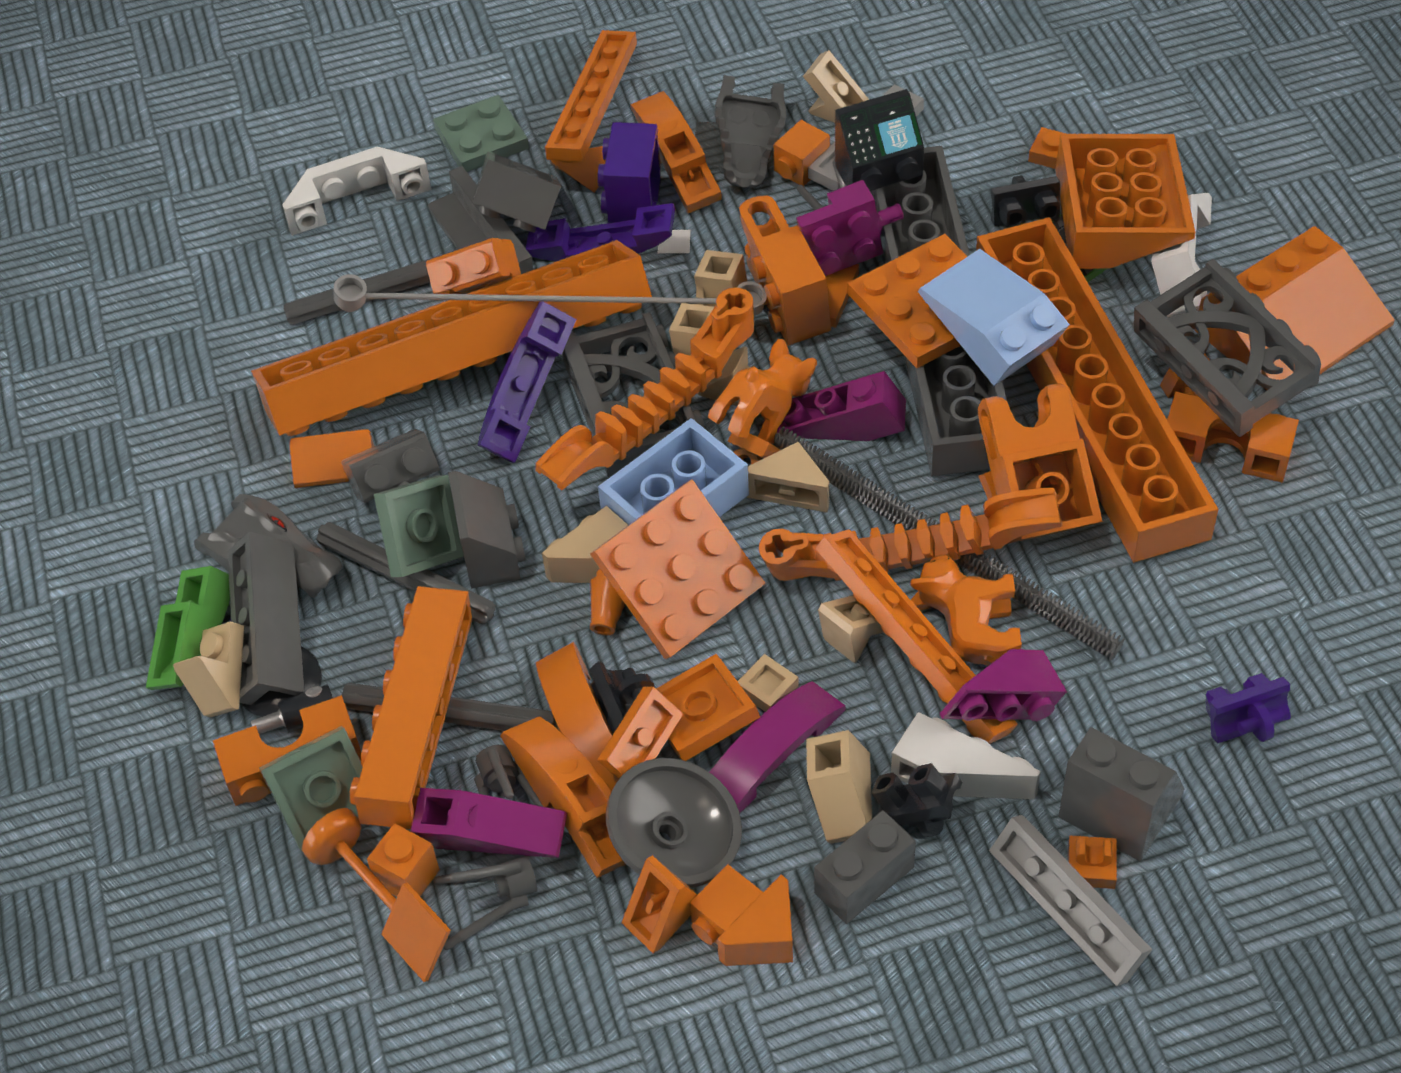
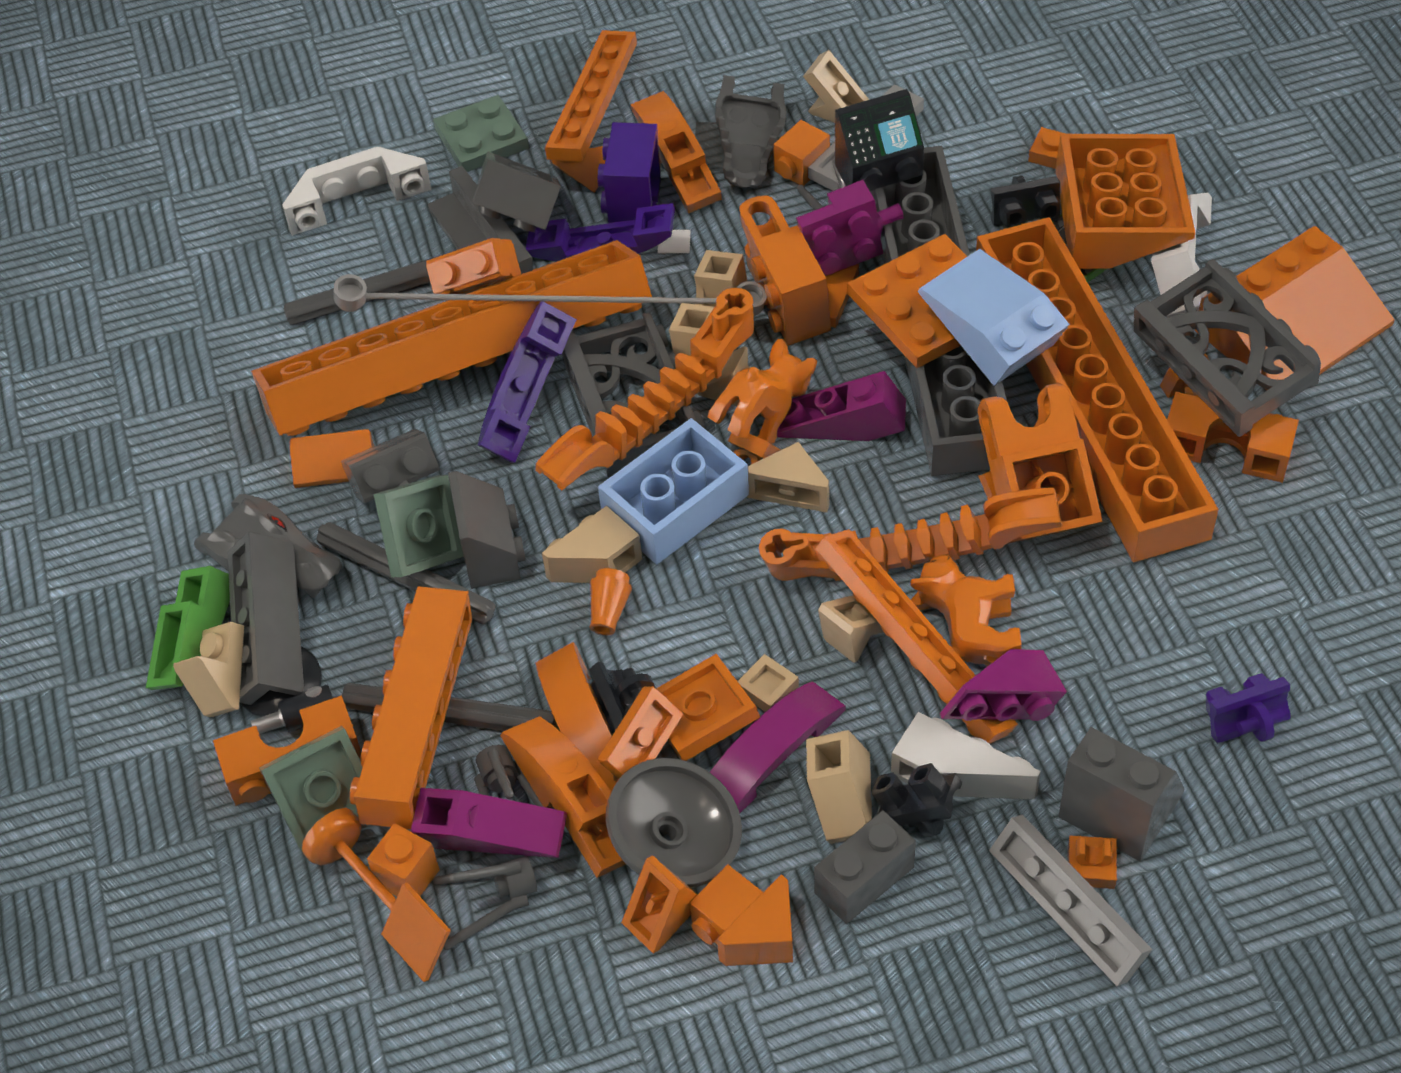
(678, 569): orange plate -> none
(977, 564): dark grey axle -> none

